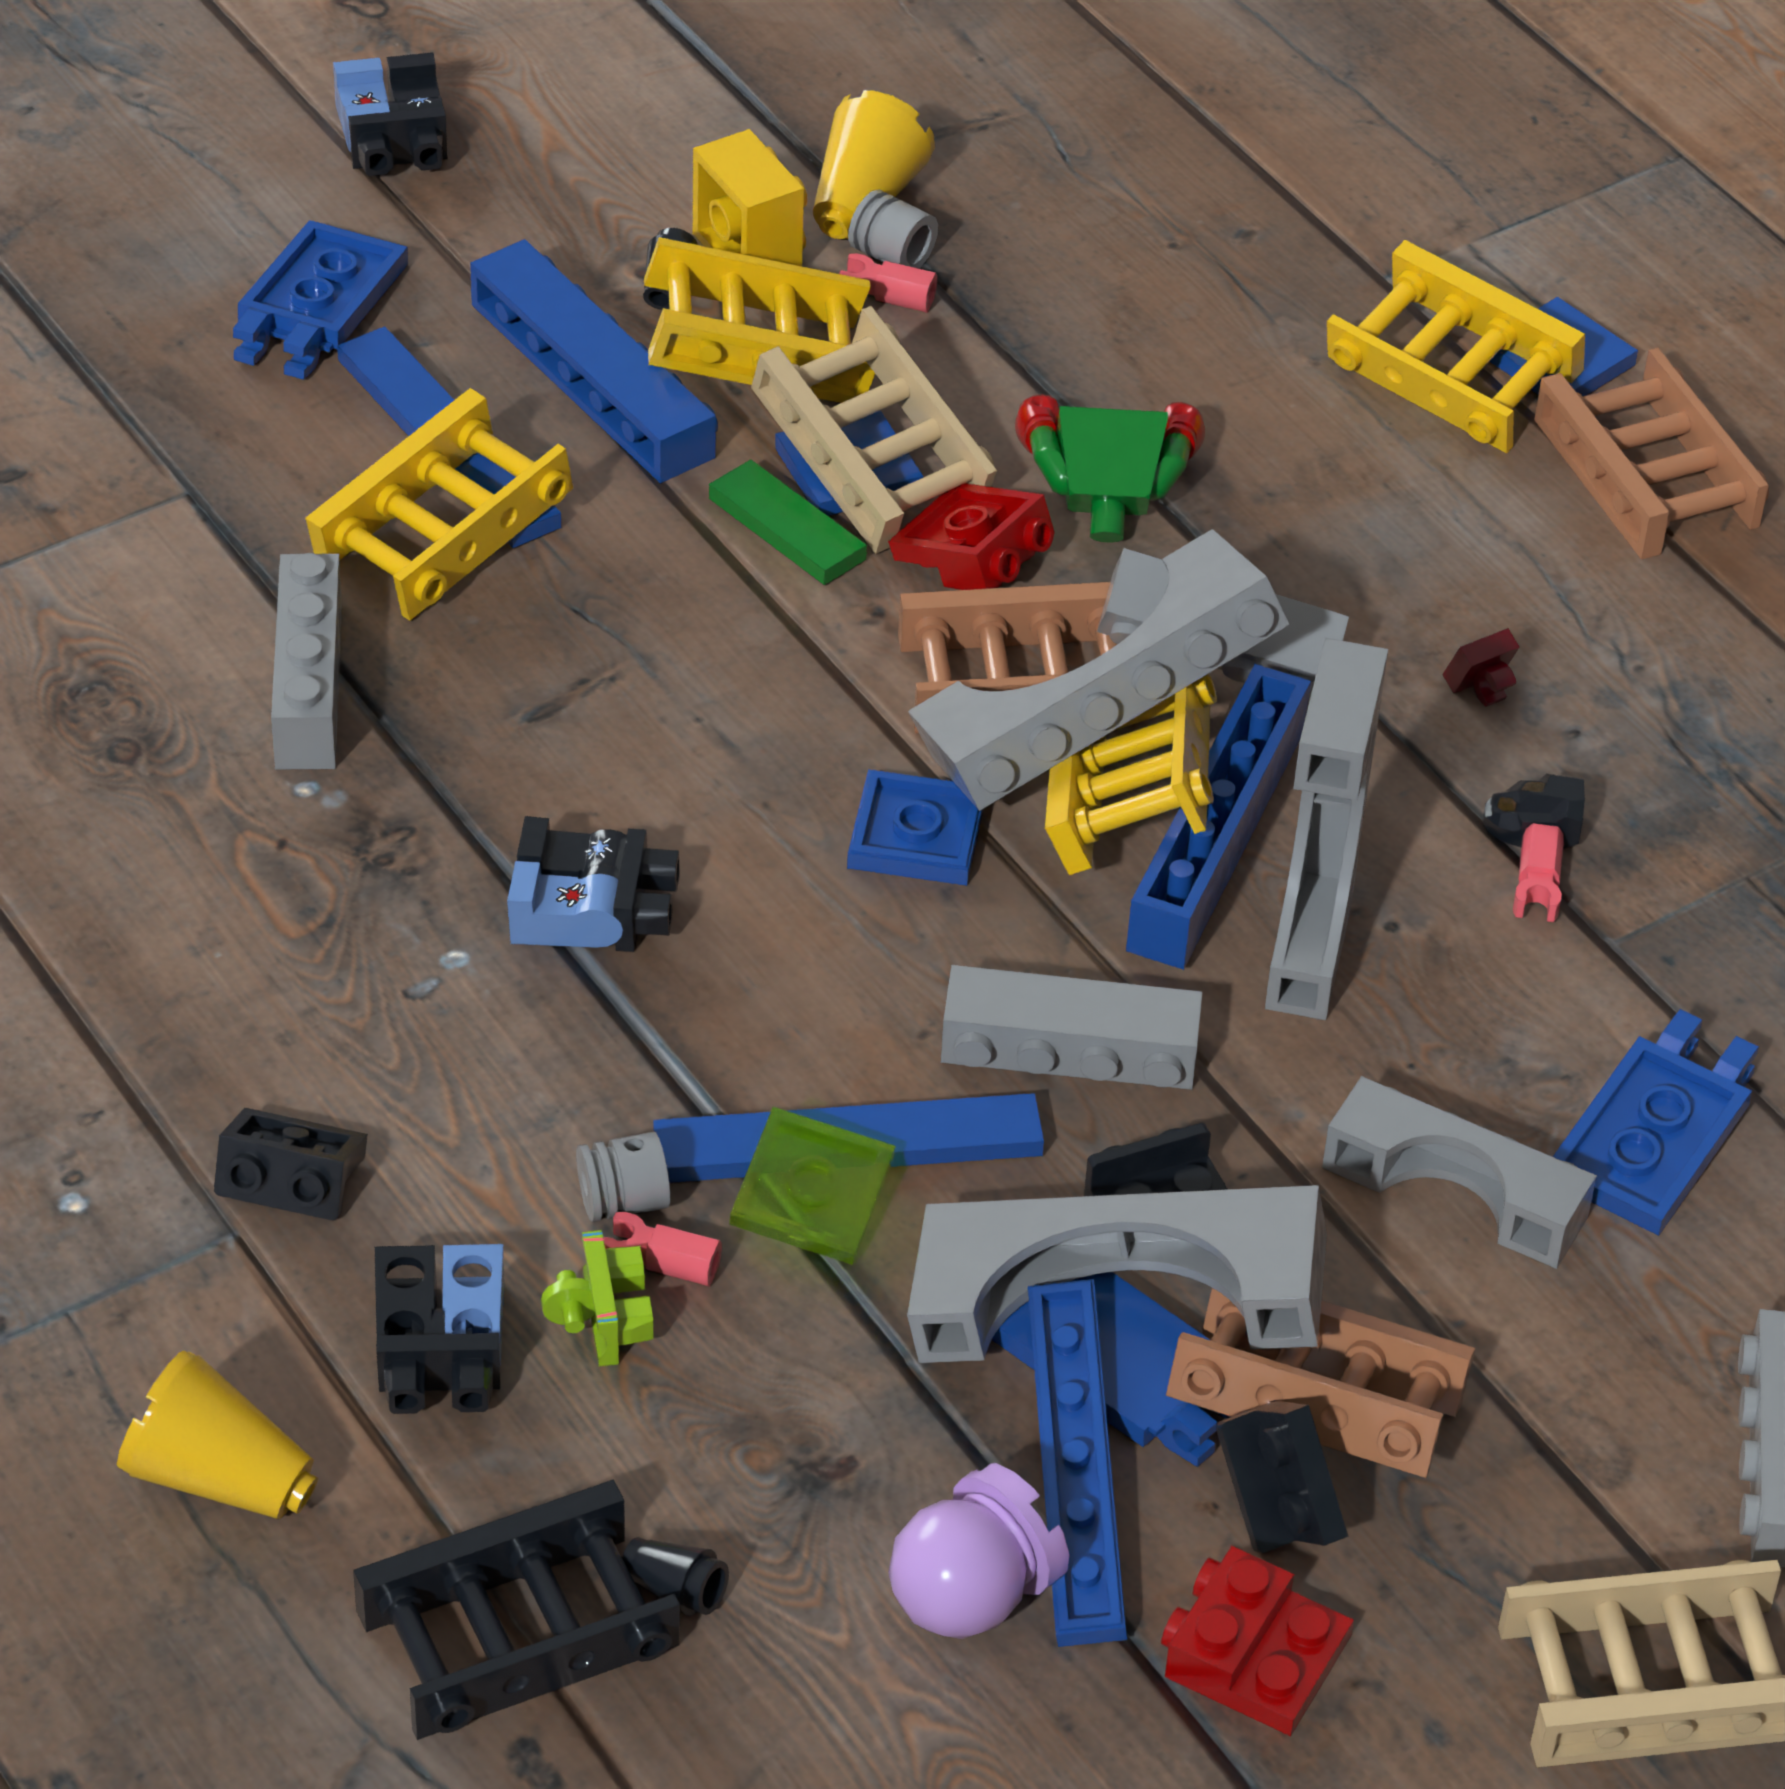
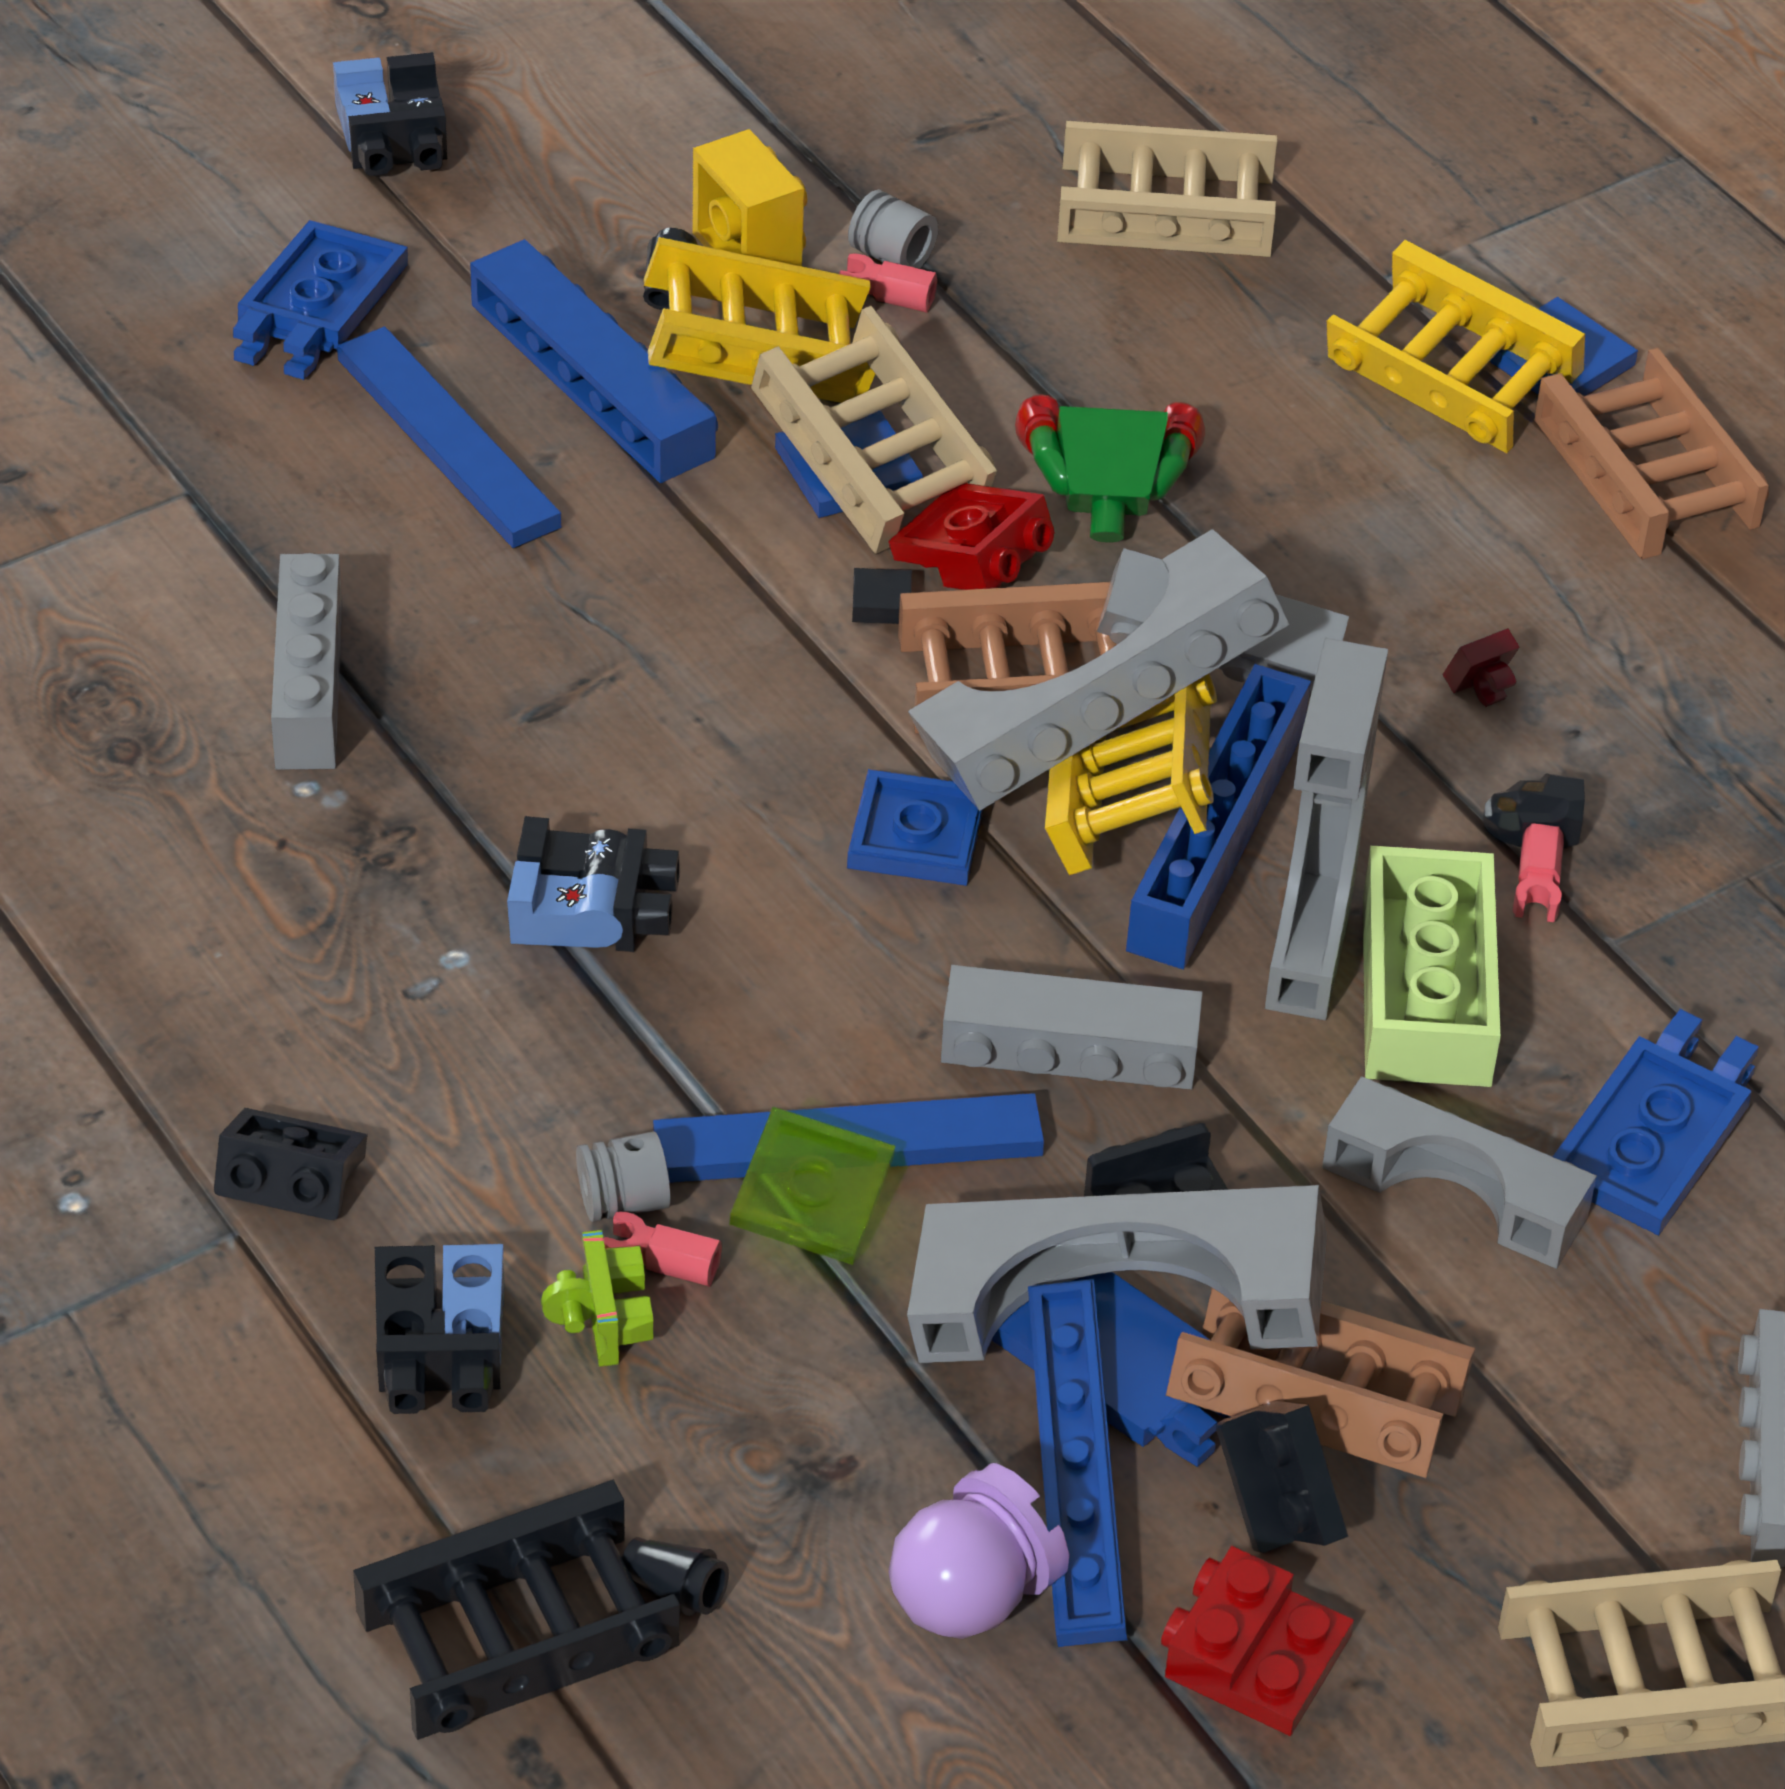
(215, 1444): yellow cone -> none
(414, 467): yellow fence -> none
(787, 522): green tile -> none
(868, 149): yellow cone -> none
(878, 594): none -> black tile
(1162, 219): none -> tan fence
(1430, 966): none -> yellowish green brick

